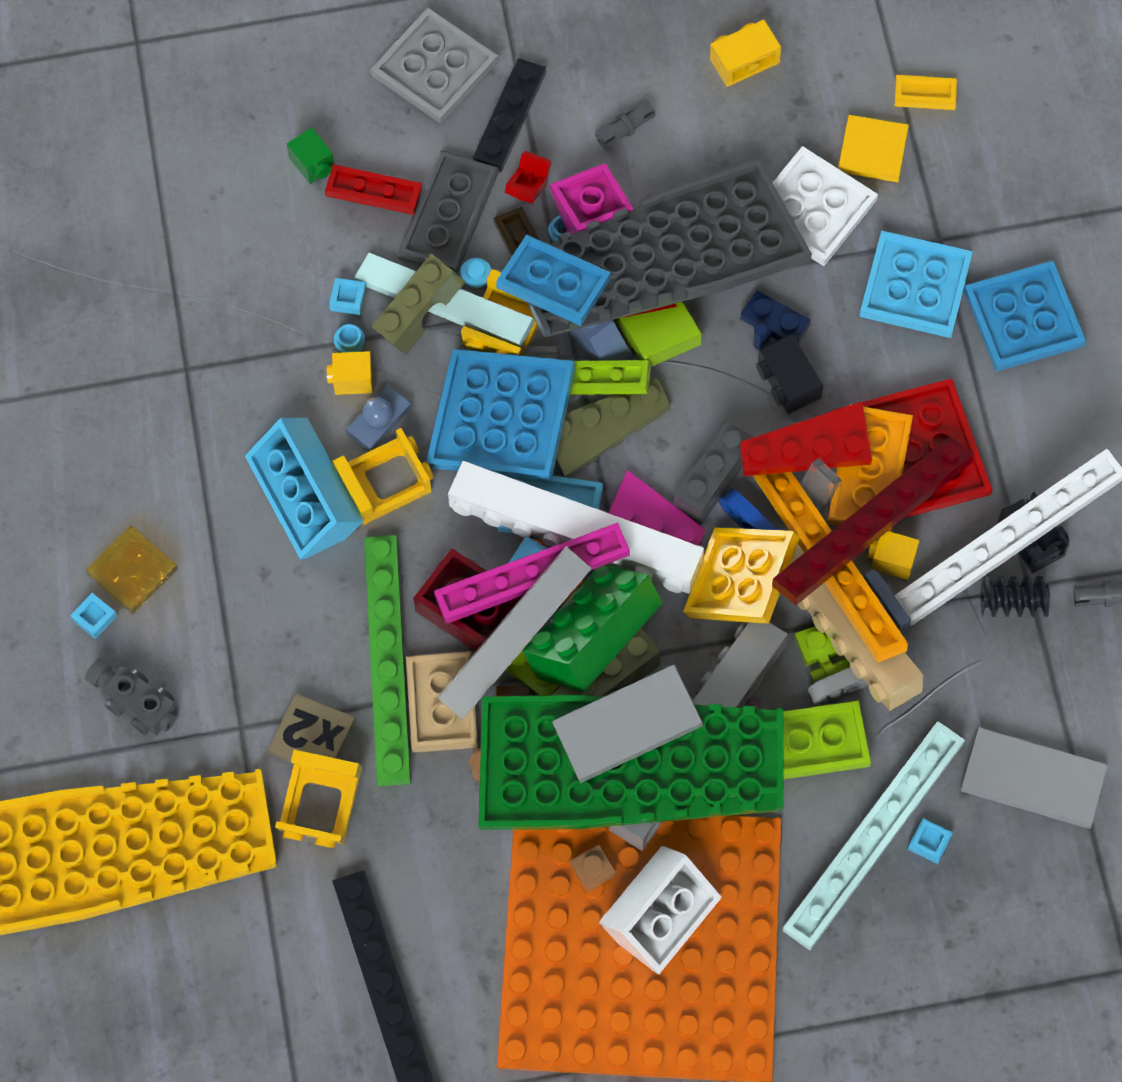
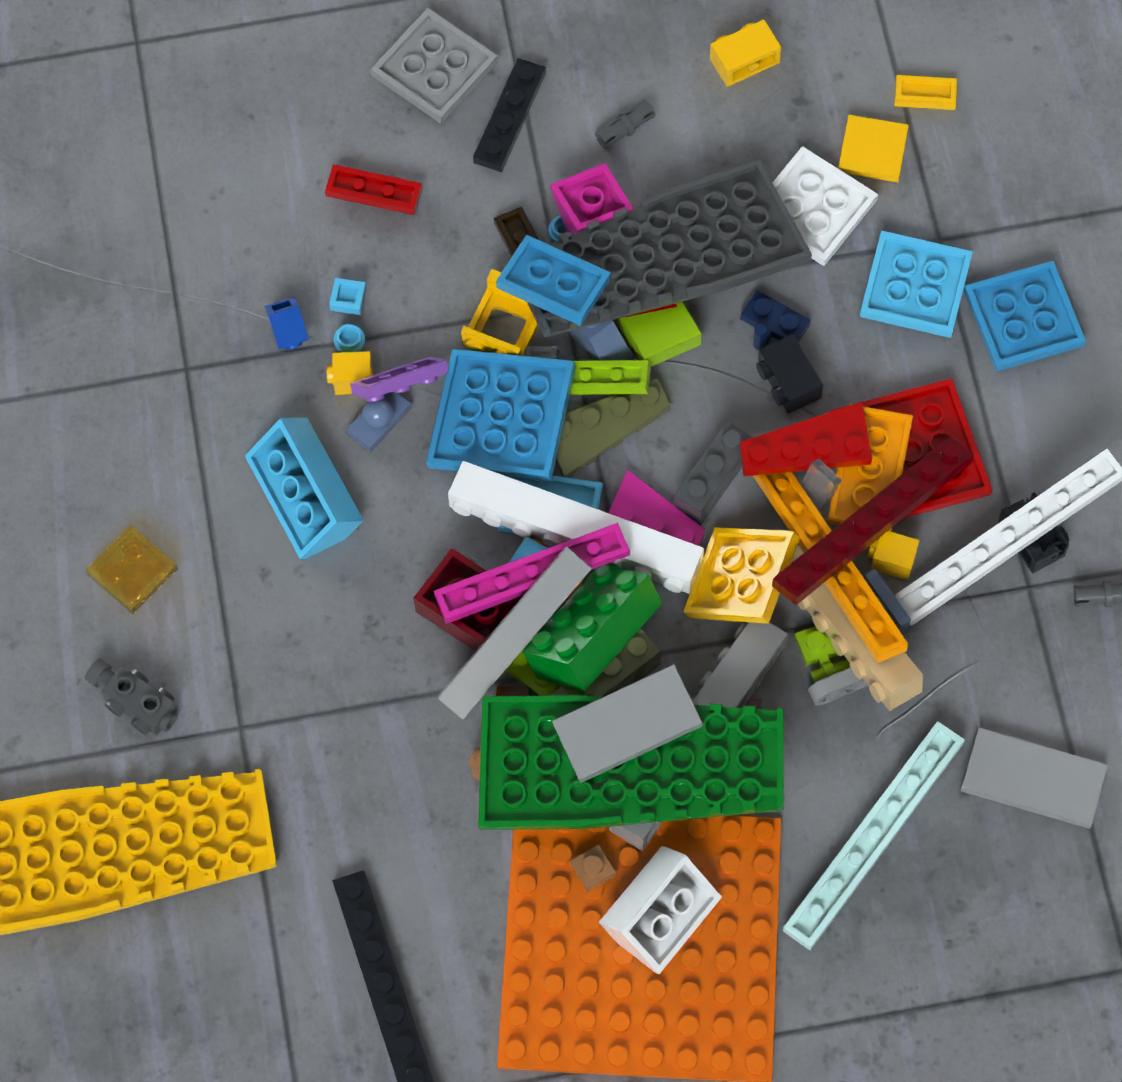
(93, 616): medium azure plate -> none
(287, 323): none -> blue brick
(310, 155): green brick -> none
(311, 729): dark tan tile -> none
(325, 772): yellow window -> none
(362, 493): yellow window -> none
(387, 661): bright green plate -> none
(399, 378): none -> medium lavender plate
(404, 315): olive arch -> none
(431, 721): tan tile -> none
(448, 210): dark grey tile -> none
(463, 308): light aqua tile -> none
(475, 272): medium azure plate -> none
(529, 178): red bracket -> none
(743, 511): blue beam -> none
(824, 740): lime plate -> none
(930, 840): medium azure tile -> none
(1014, 595): black piece -> none

